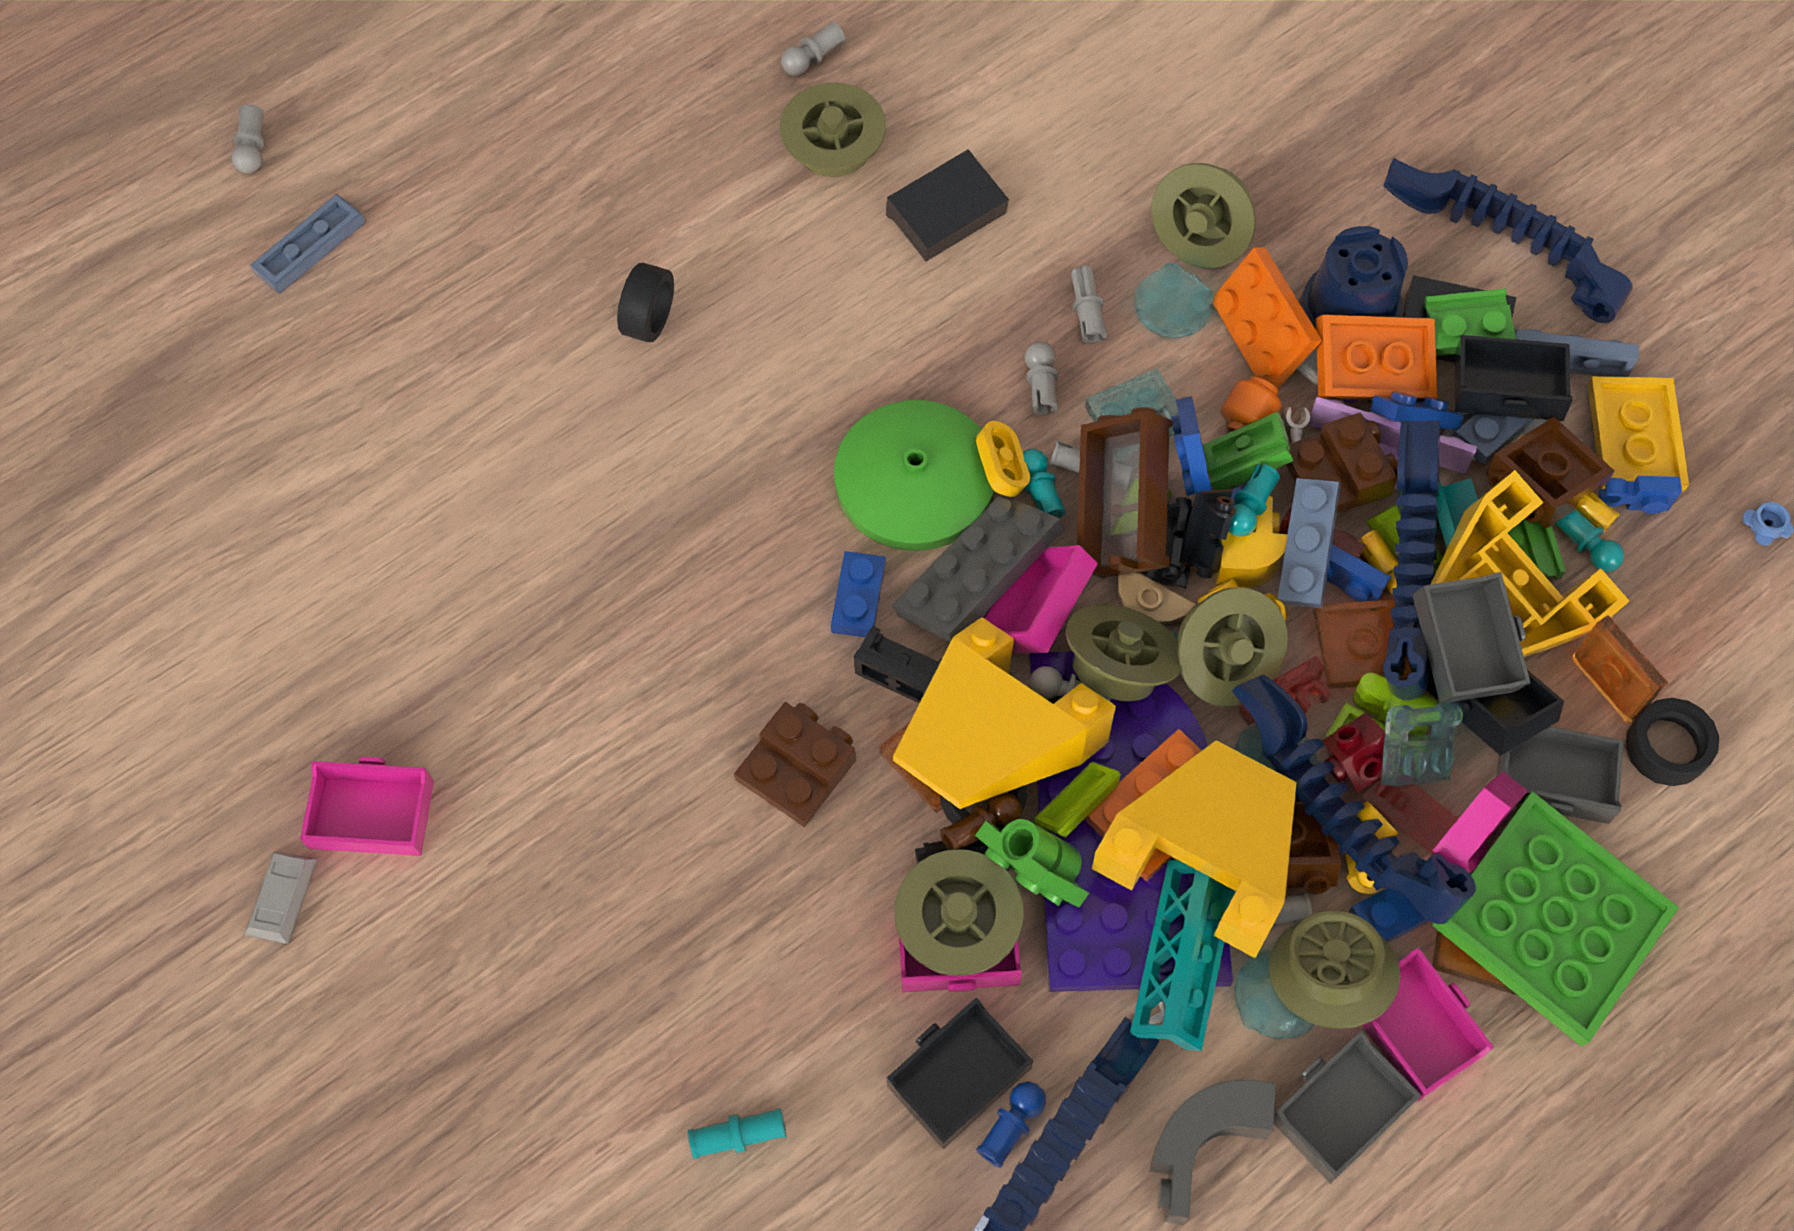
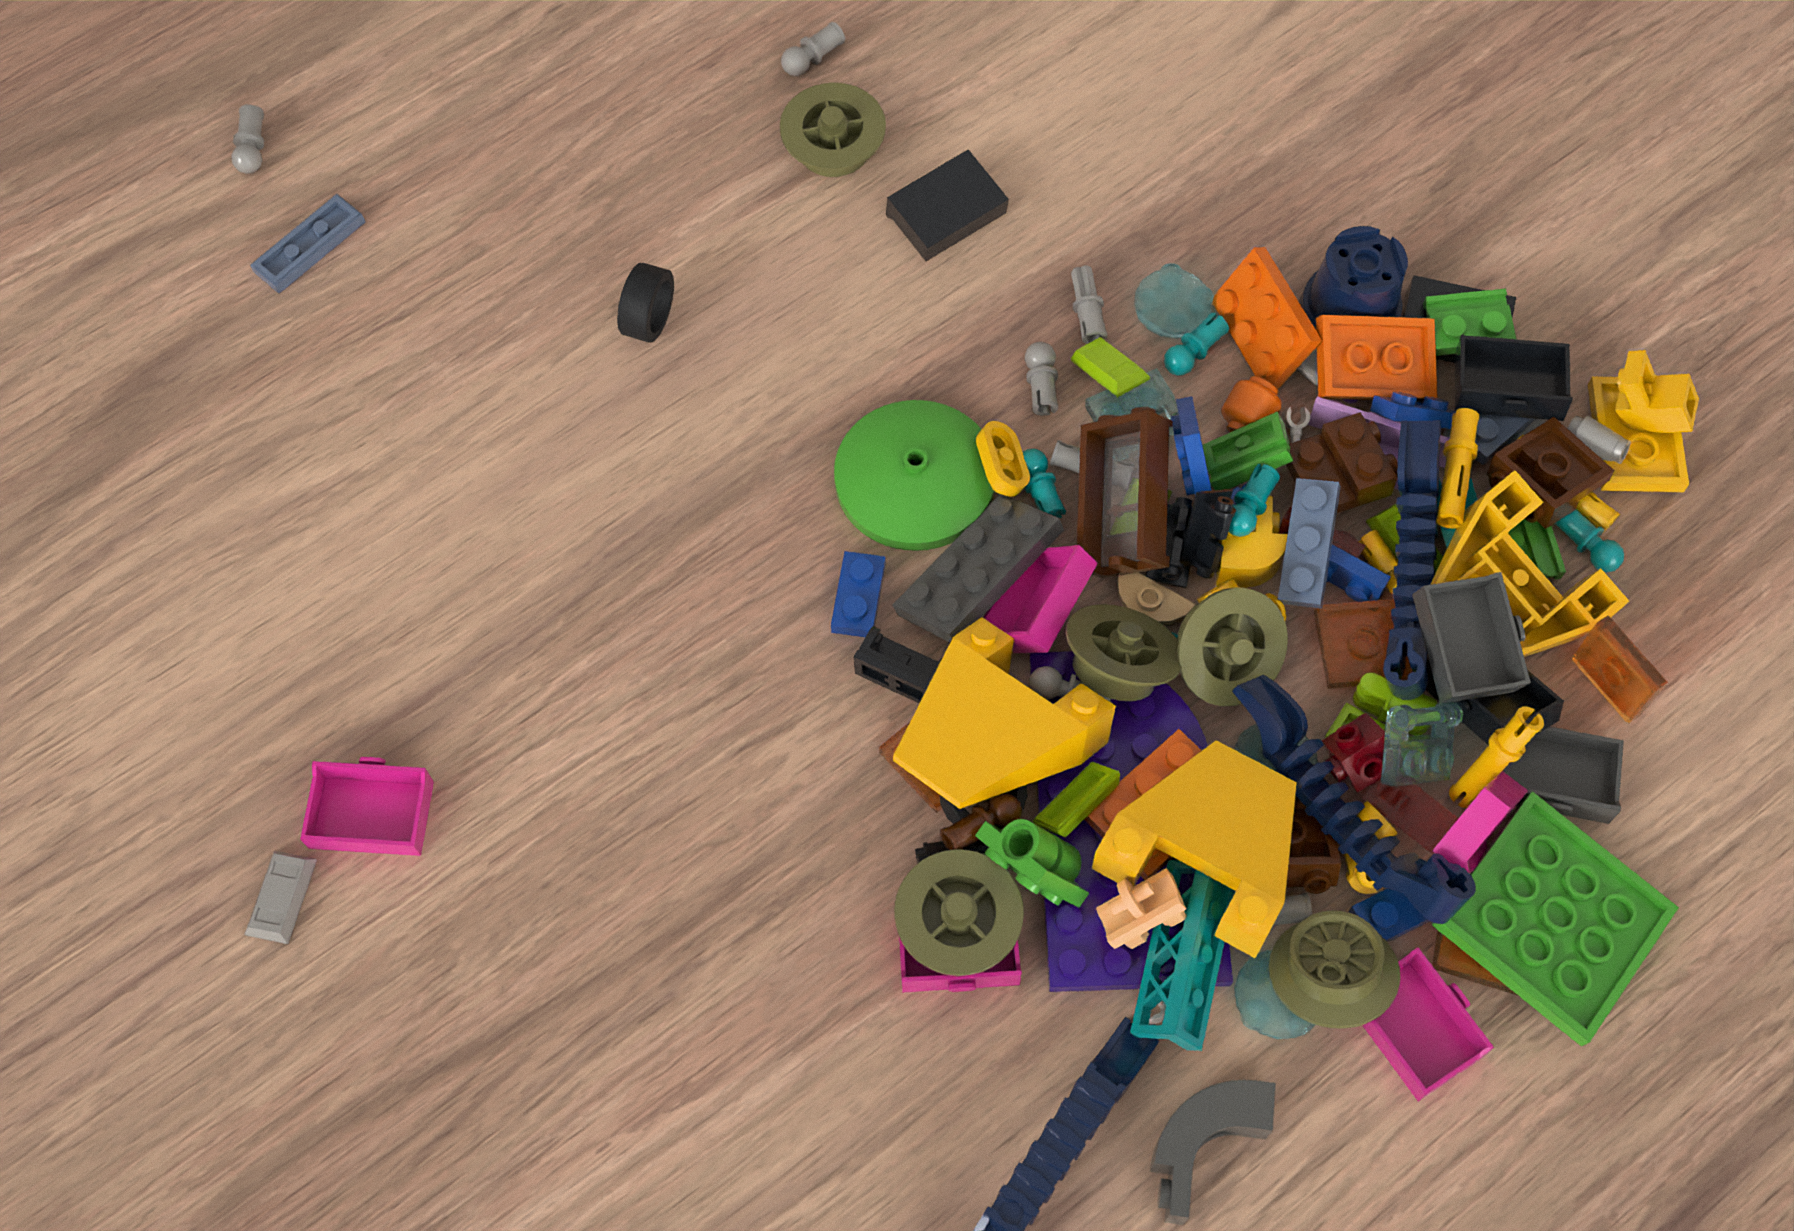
(737, 1133): teal pin -> none
(797, 762): reddish brown plate -> none
(958, 1072): black container -> none
(1026, 1102): blue pin -> none
(1109, 367): none -> lime tile
(1141, 909): none -> light nougat hips
(1181, 358): none -> teal pin
(1203, 215): olive wheel -> none
(1298, 683): clear red plate -> none
(1344, 1106): dark grey container -> none
(1459, 454): none -> yellow pin
(1504, 747): none -> yellow pin
(1591, 356): sand blue plate -> none
(1598, 287): dark blue piece -> none
(1600, 439): none -> light grey cone
(1646, 493): blue plate -> none
(1654, 400): none -> yellow brick
(1688, 716): black tyre -> none
(1773, 514): medium blue plate -> none

